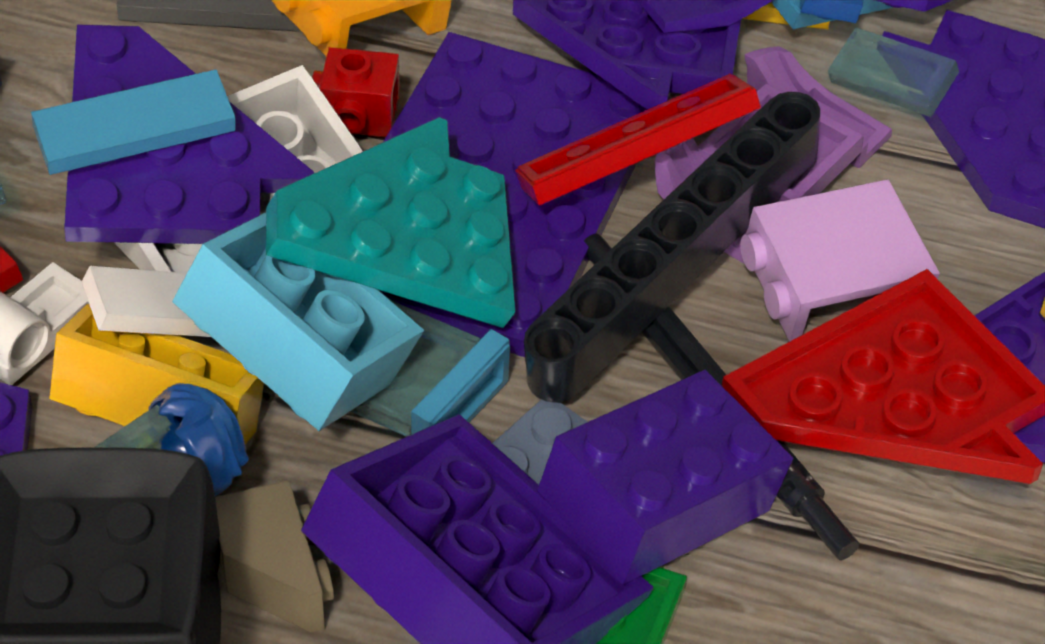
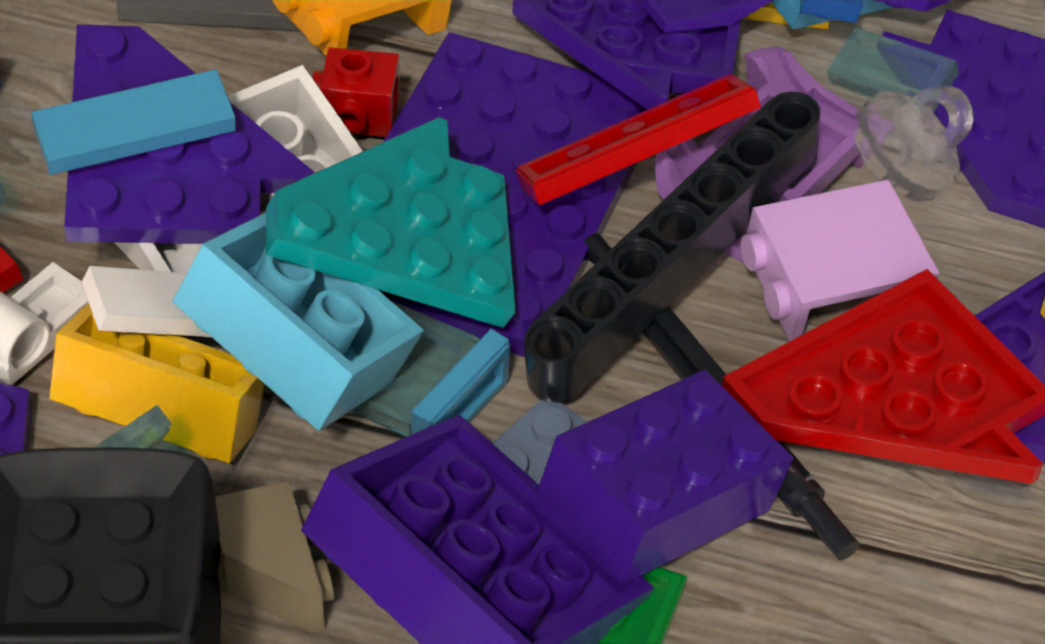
(205, 429): blue hair -> none
(909, 143): none -> clear tile

